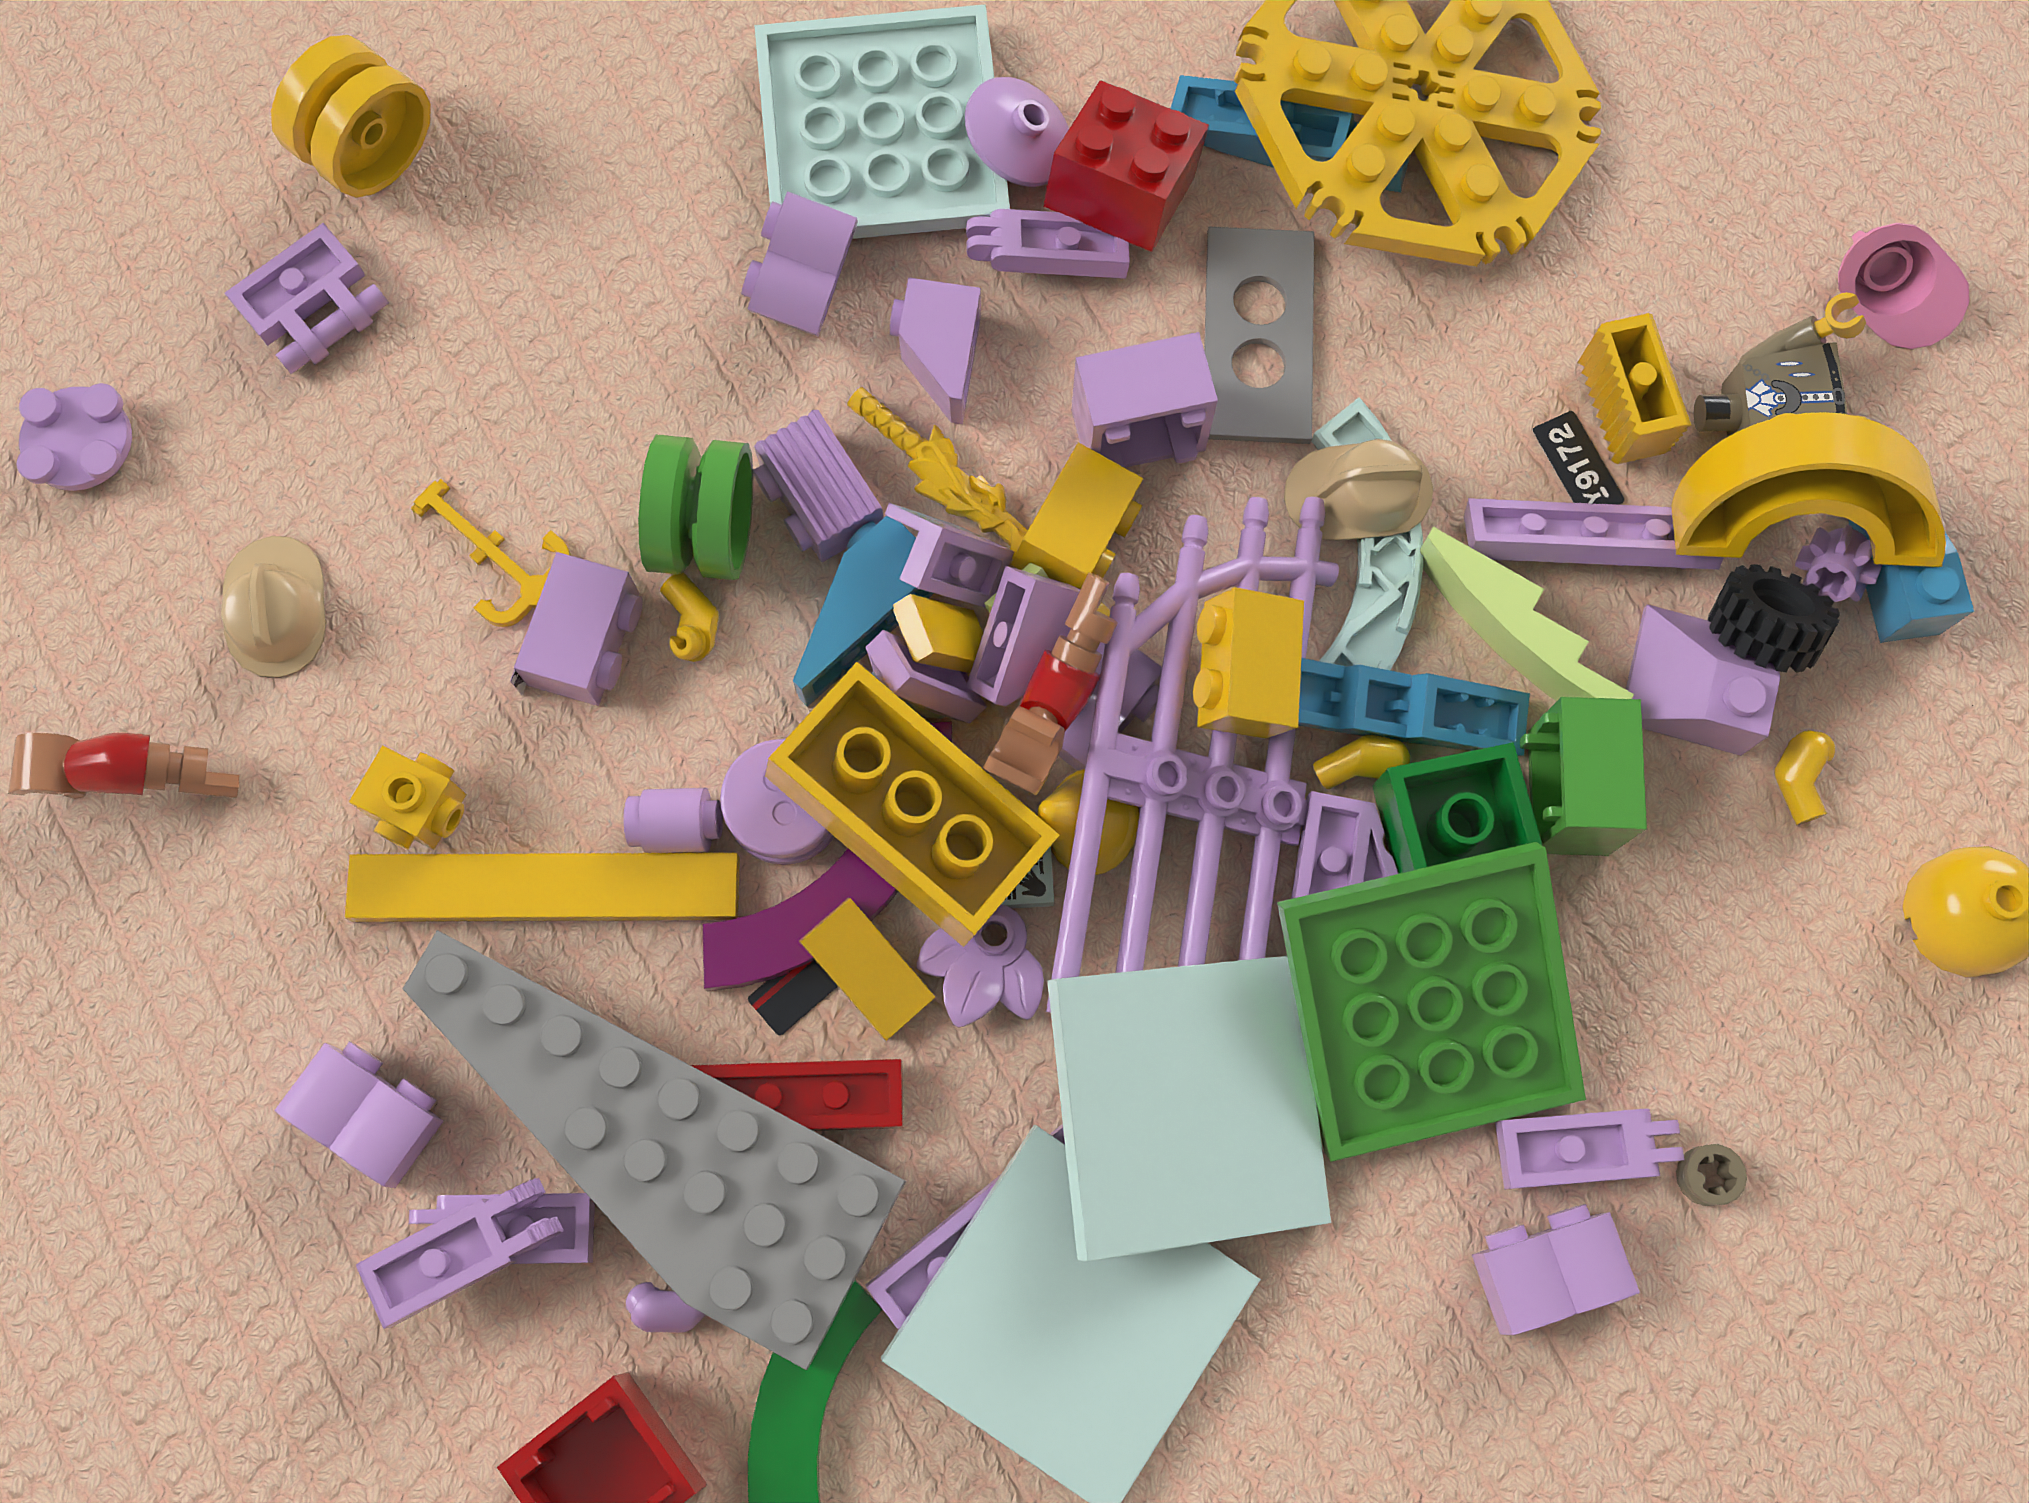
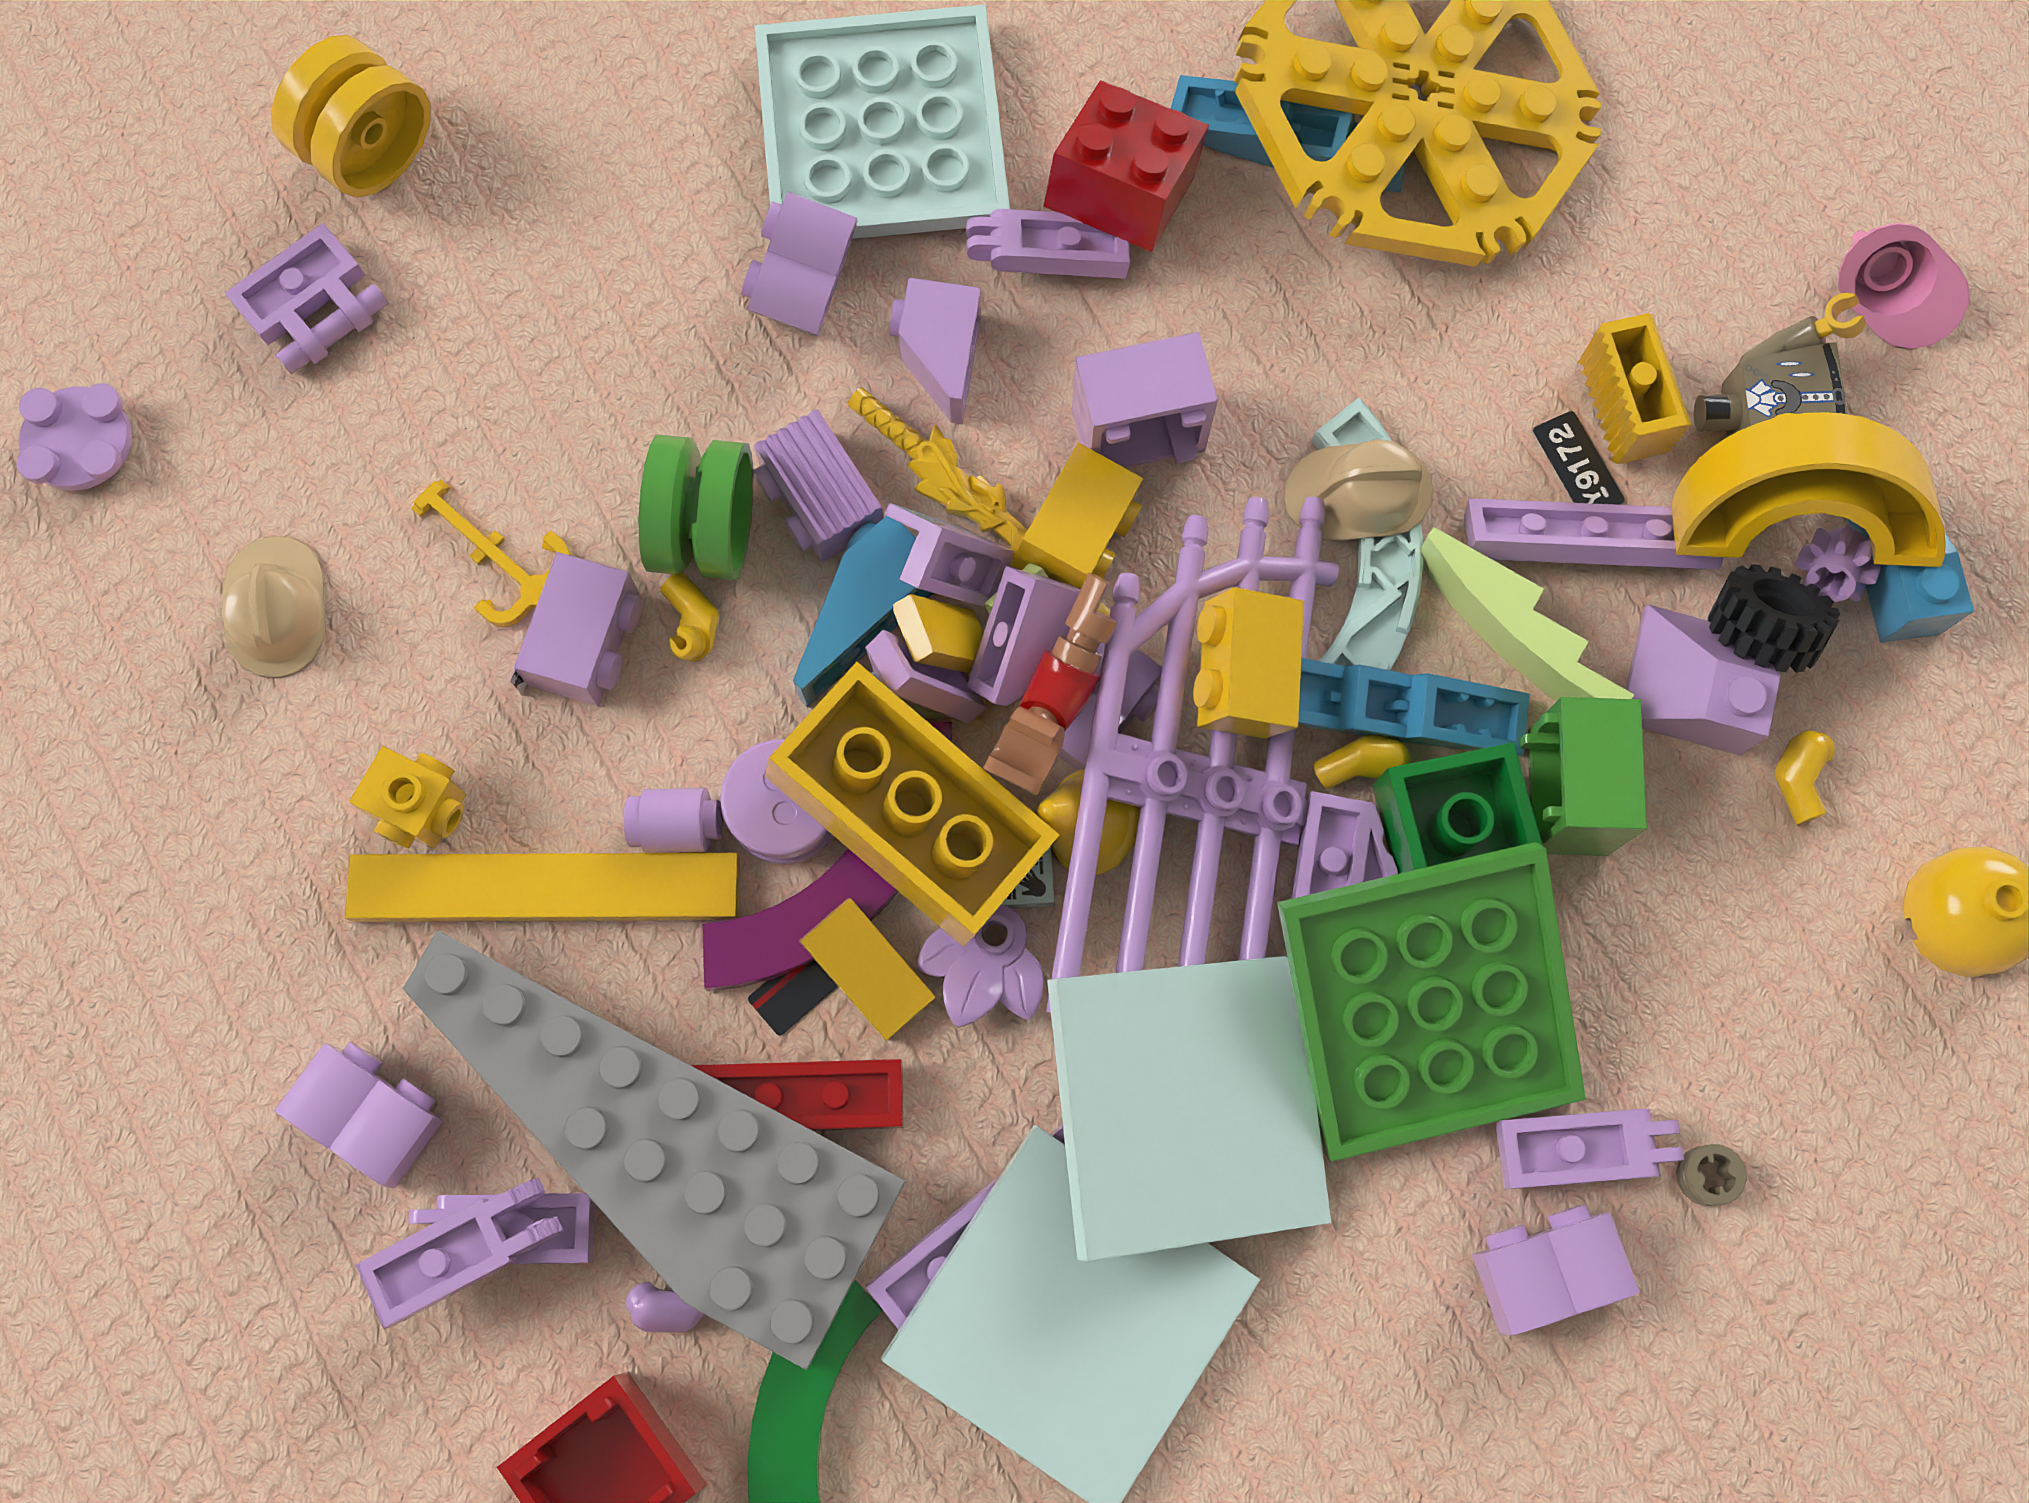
(111, 765): nougat piece -> none
(1014, 129): lavender dish -> none
(1287, 262): light grey piece -> none

